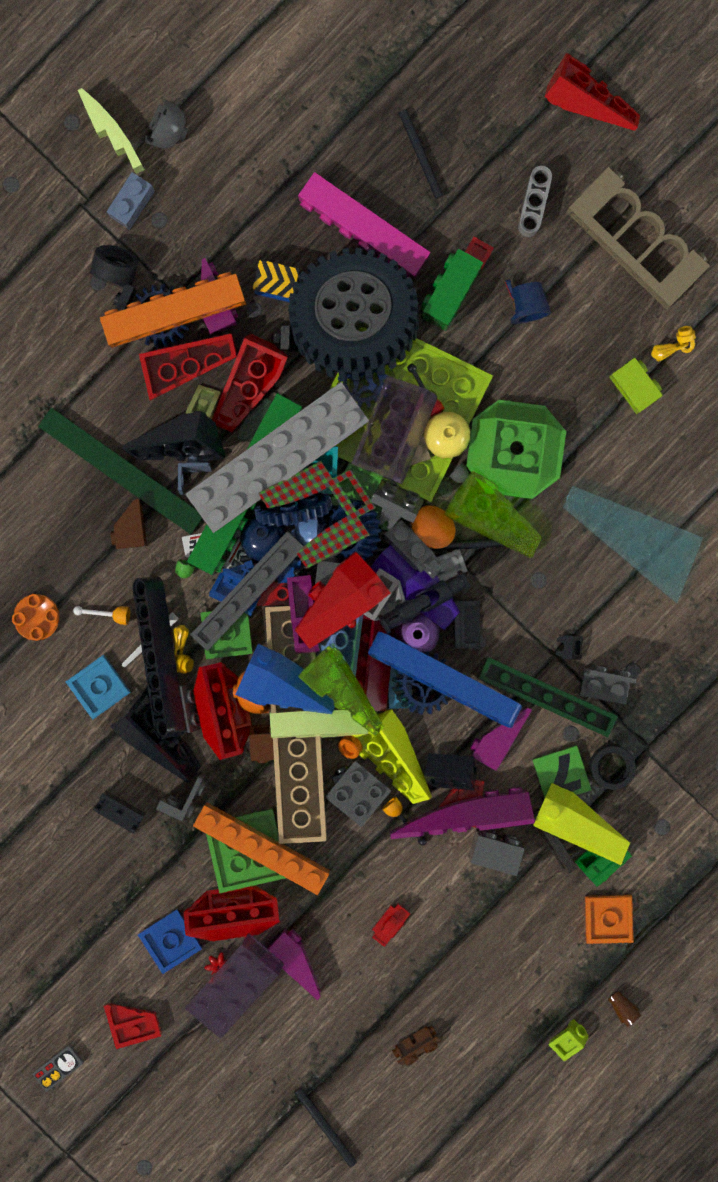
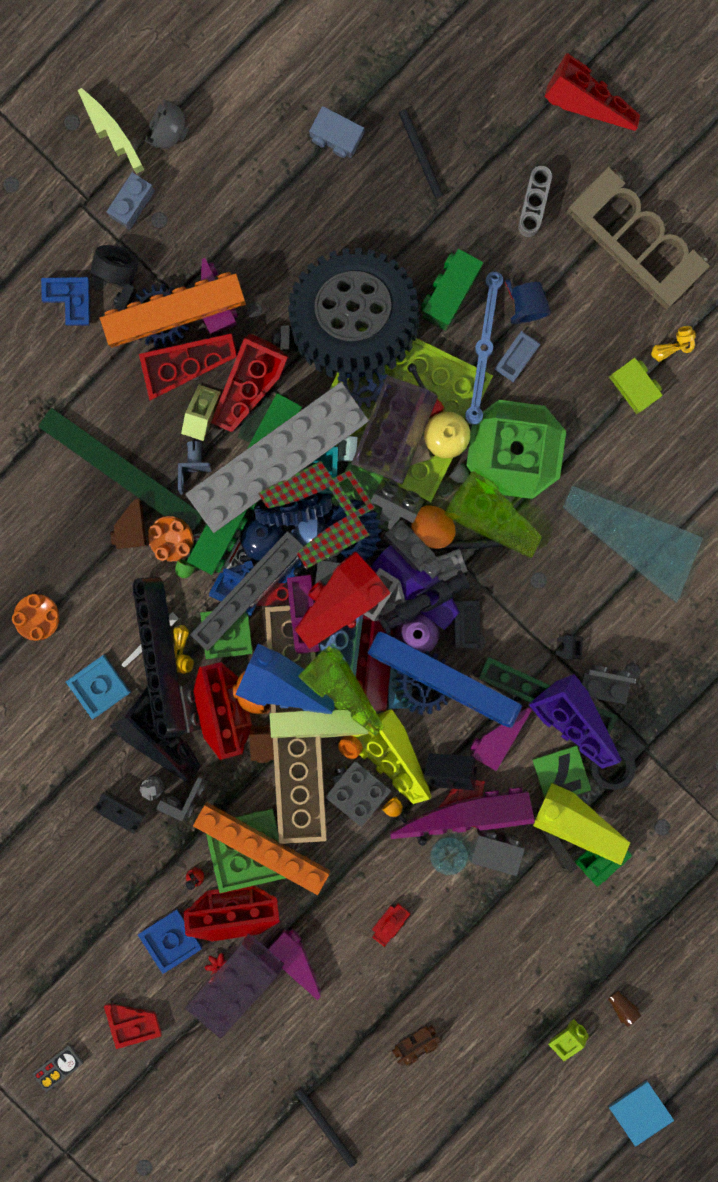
(72, 292): none -> blue plate
(120, 615): hinge -> none
(152, 788): none -> light grey hinge
(170, 538): none -> orange dish
(180, 438): black wedge -> none
(191, 880): none -> red hinge
(274, 582): none -> white sticker
(275, 280): piece -> none
(336, 133): none -> sand blue brick
(347, 449): none -> light aqua tile
(362, 225): dark pink brick -> none
(453, 846): none -> clear light blue gear
(474, 414): none -> medium blue piece
(479, 250): red plate -> none
(517, 356): none -> sand blue tile
(573, 713): none -> dark purple wedge
(609, 919): orange tile -> none
(641, 1113): none -> dark azure tile

